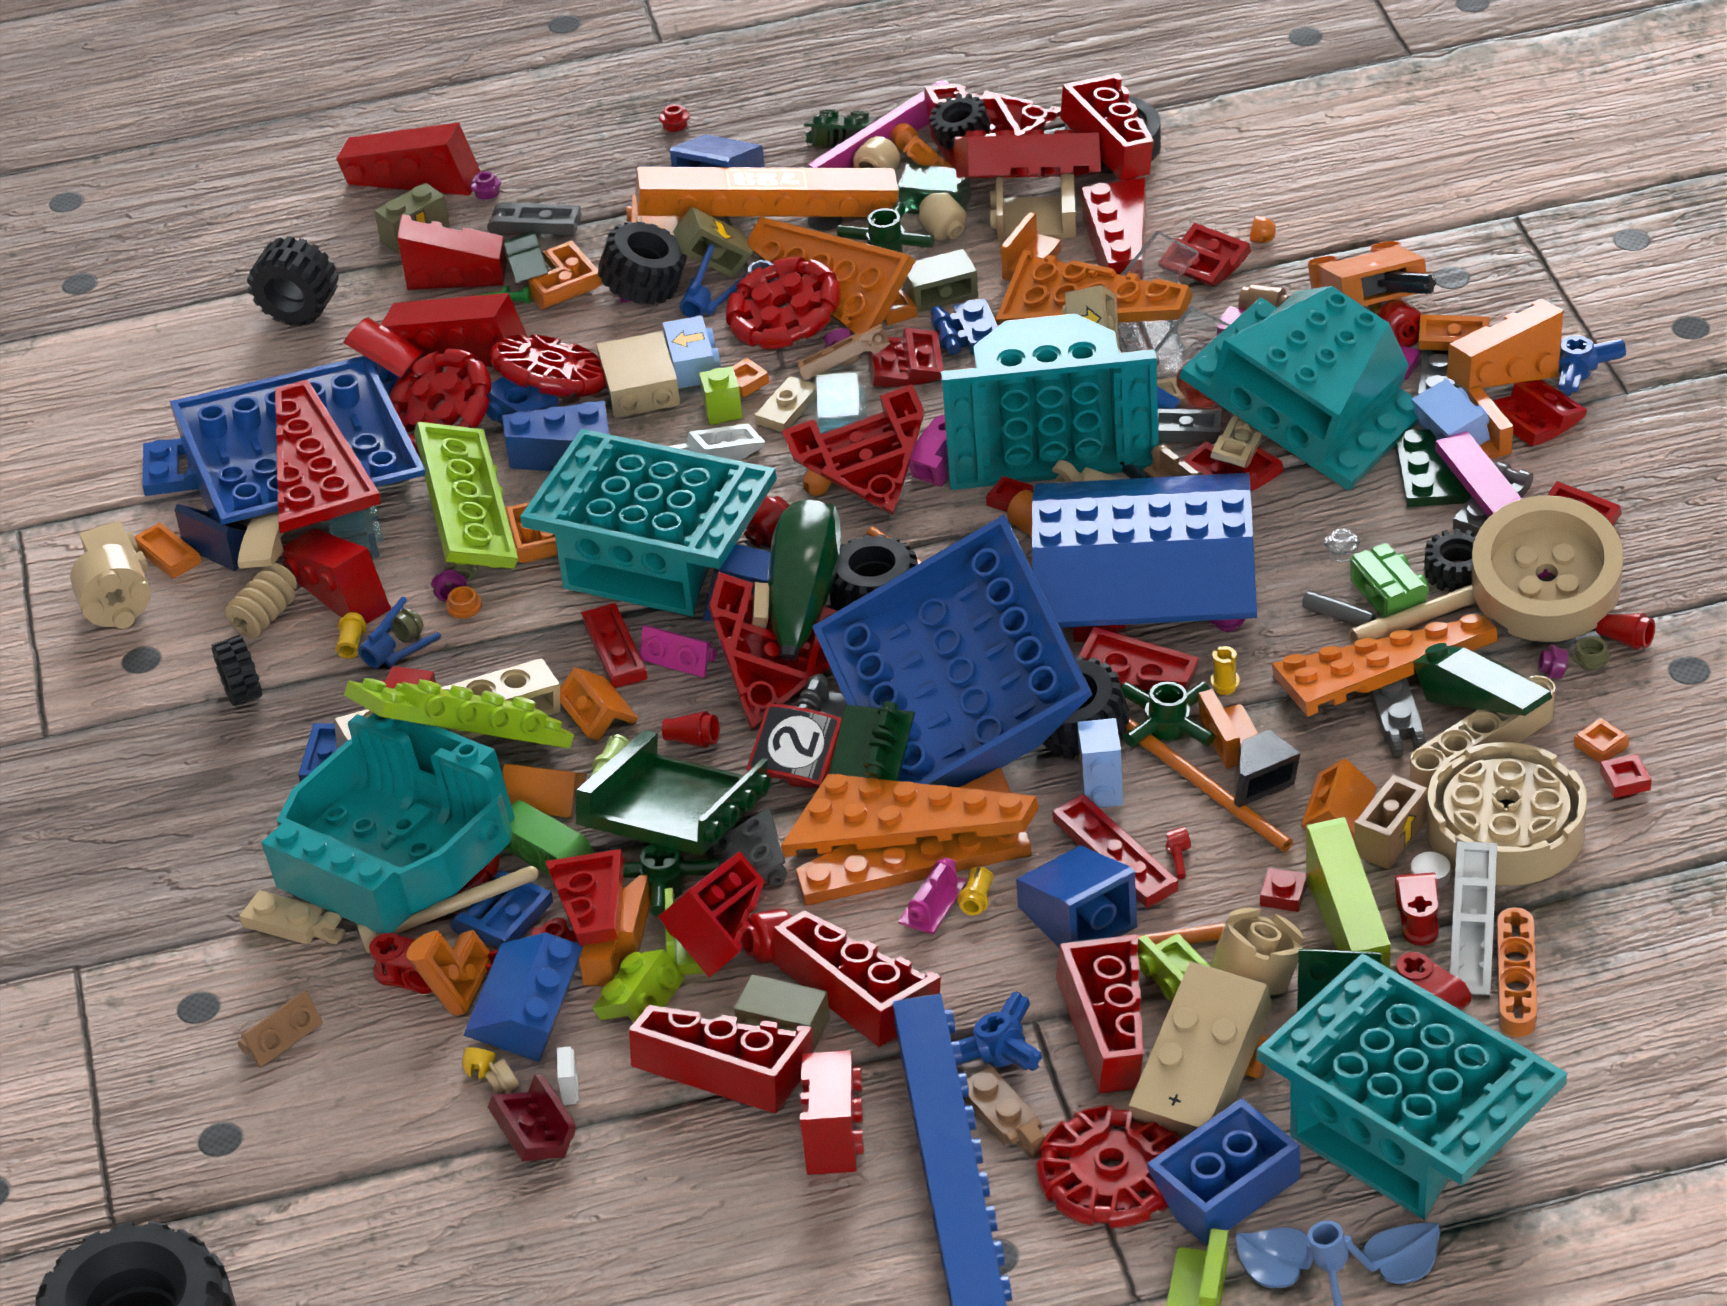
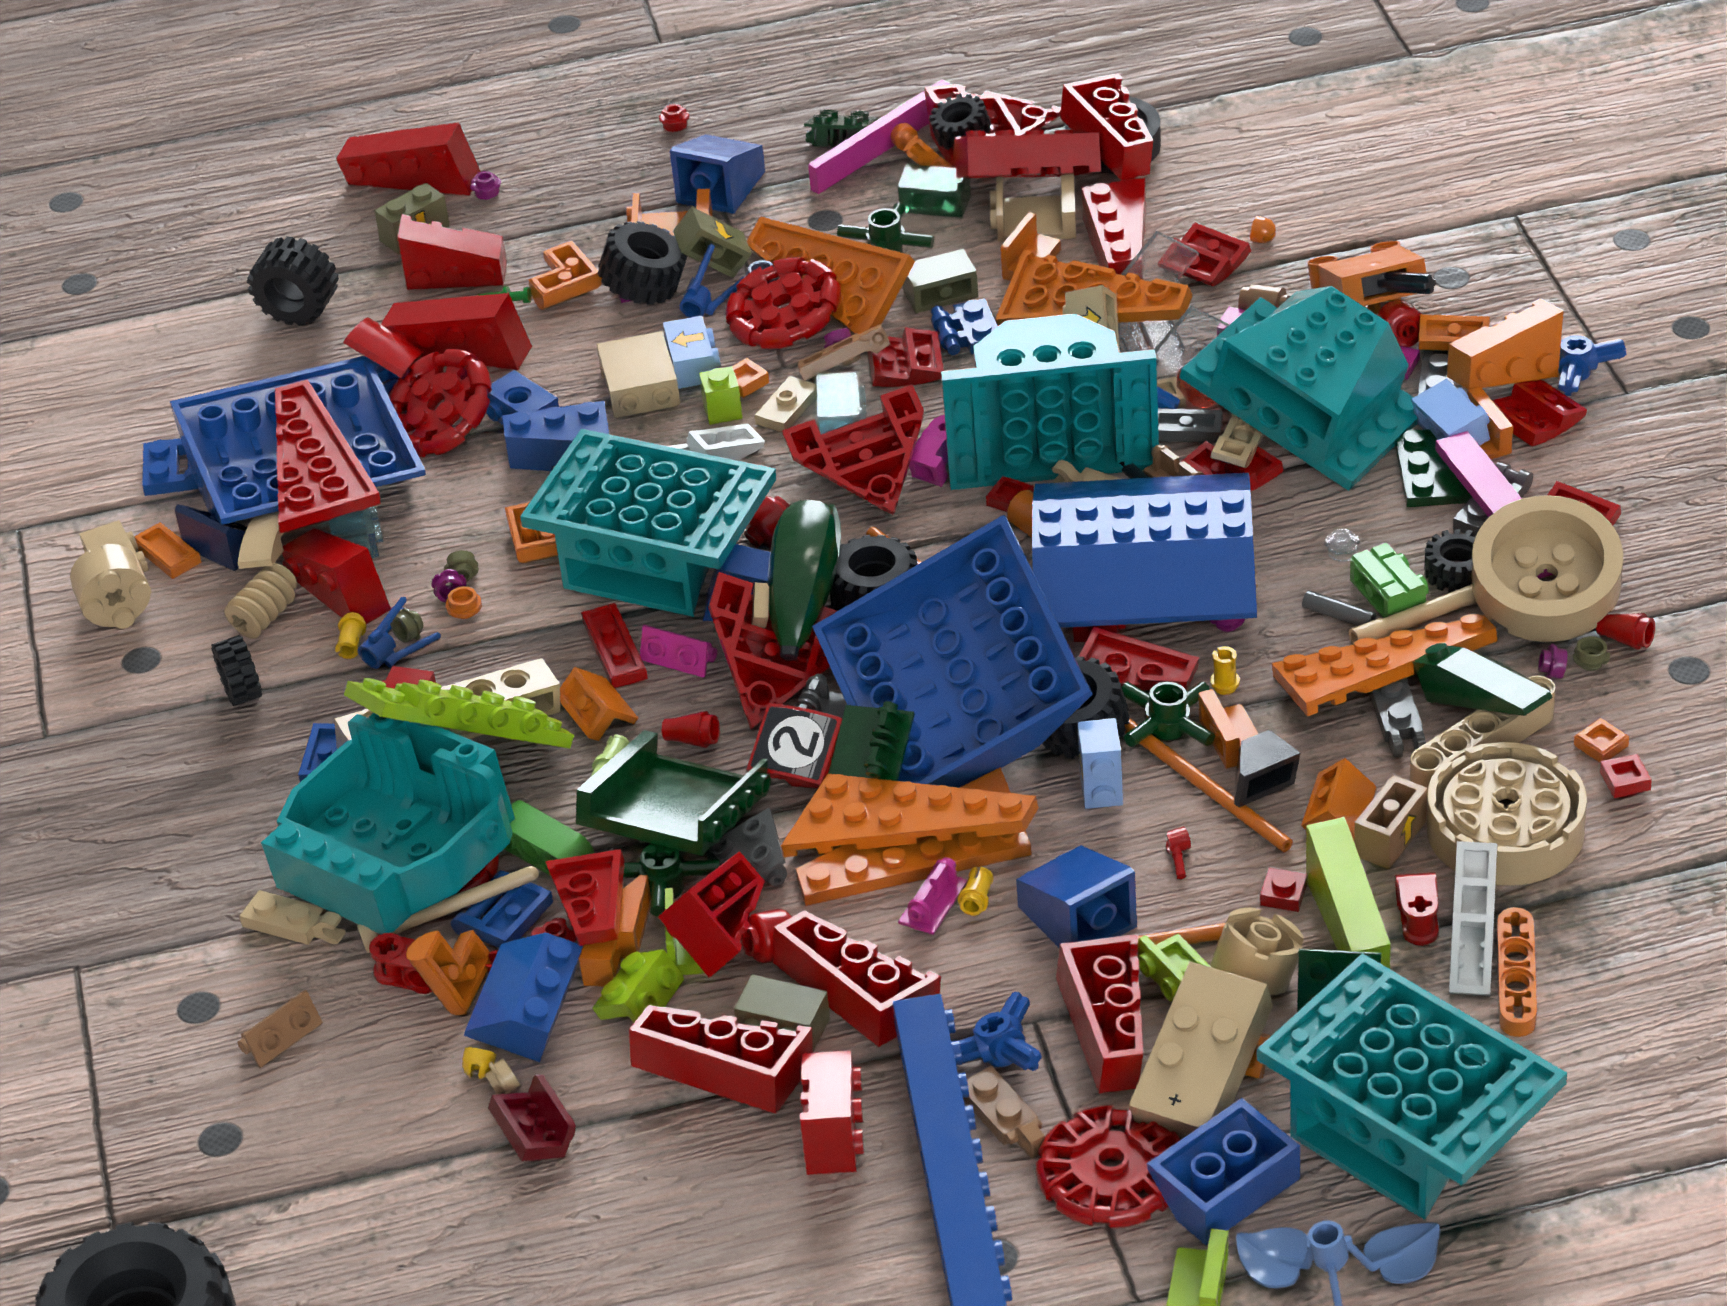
(465, 495): lime plate -> none
(525, 256): slope -> none
(534, 217): dark grey plate -> none
(543, 788): orange panel -> none
(548, 365): red plate -> none
(567, 1075): white tile -> none
(765, 191): orange brick -> none
(815, 483): orange hinge -> none
(877, 153): tan head -> none
(901, 309): orange tile -> none
(942, 216): tan head -> none
(1096, 831): red plate -> none
(1432, 862): white tile -> none
(1434, 979): red piece -> none

